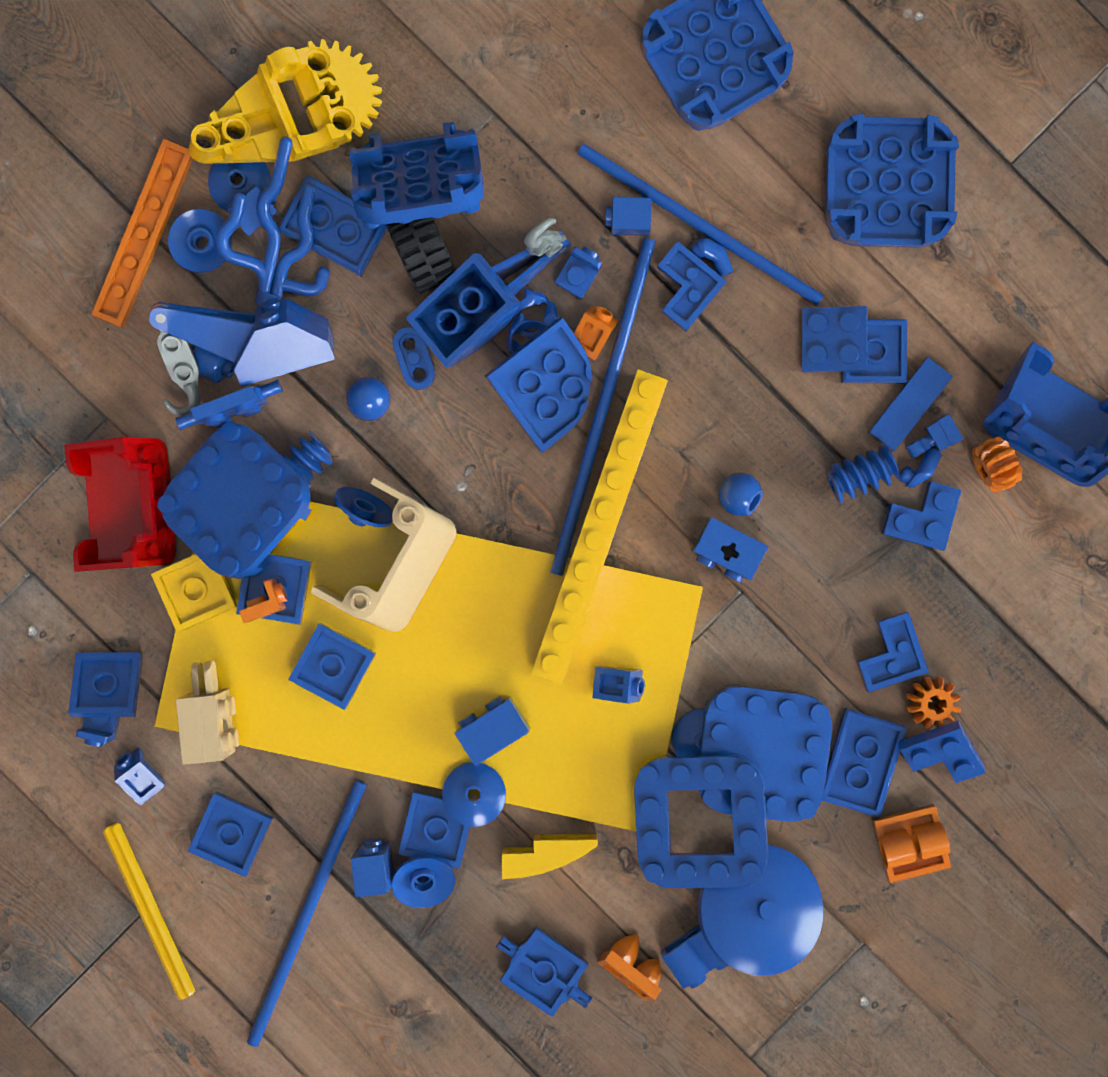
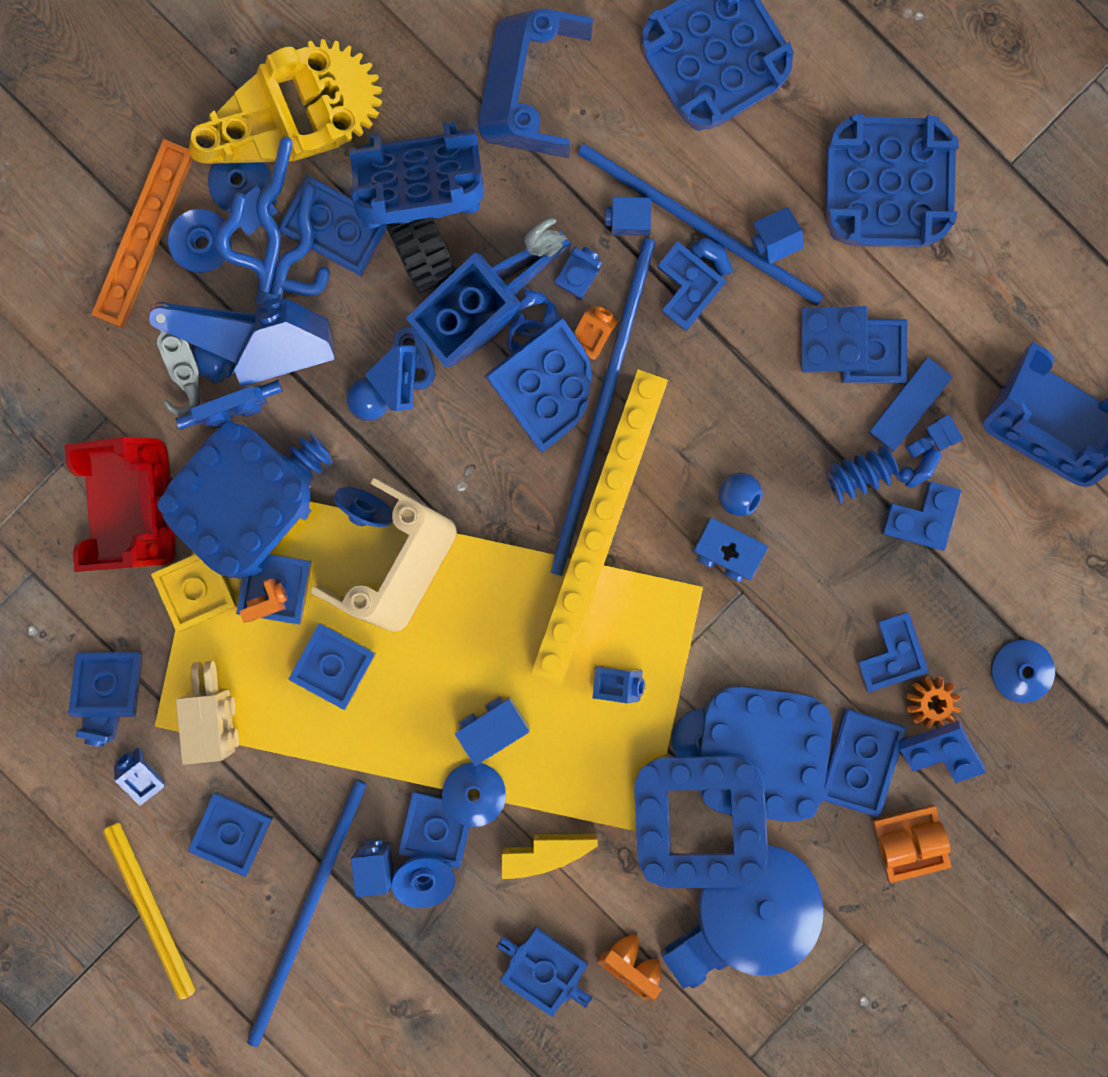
(395, 377): none -> blue slope
(501, 116): none -> blue windscreen
(777, 235): none -> blue brick
(997, 464): orange gear -> none
(1008, 668): none -> blue dish

